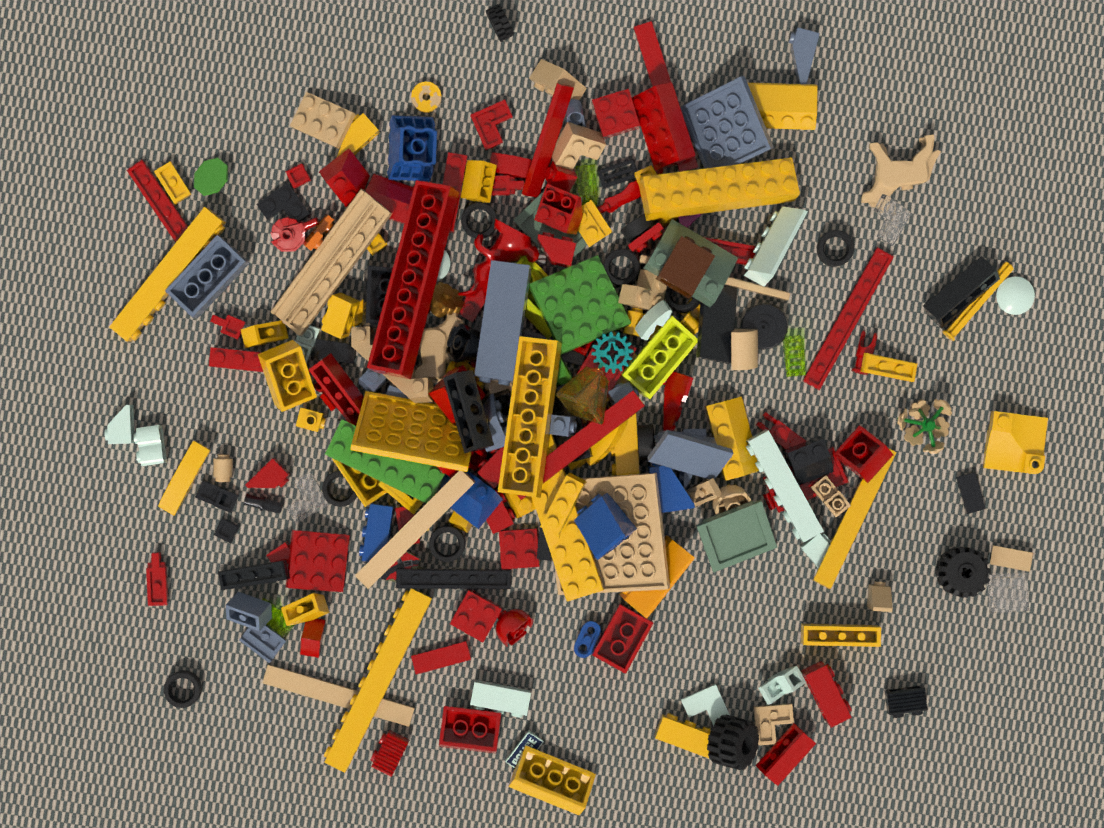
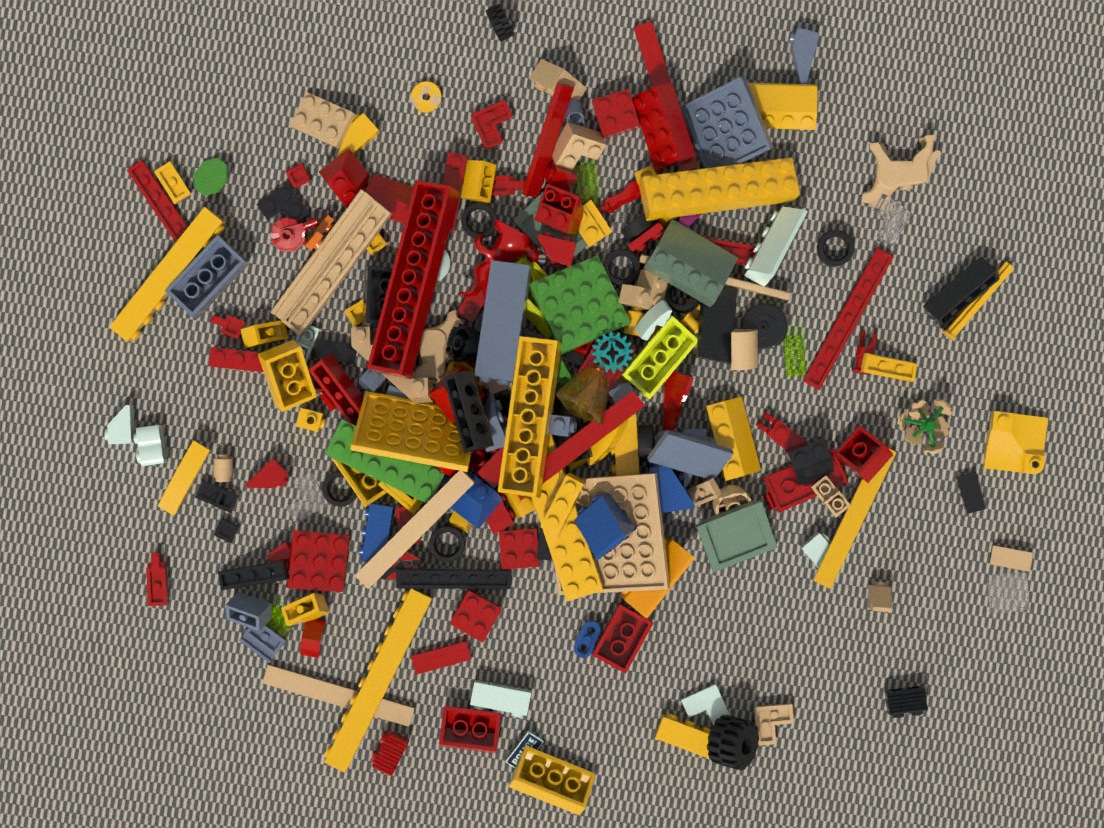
(168, 689): black tyre -> none
(263, 503): black axle -> none
(340, 315): yellow brick -> none
(411, 148): blue slope -> none
(445, 300): pearl gold plant -> none
(511, 165): red slope -> none
(512, 625): red cylinder -> none
(610, 184): black tile -> none
(685, 266): reddish brown panel -> none
(782, 683): light aqua brick -> none
(784, 485): light aqua brick -> none
(785, 754): red brick -> none
(827, 693): red brick -> none
(841, 635): yellow brick -> none
(952, 566): black wheel -> none
(1015, 295): light aqua dish -> none

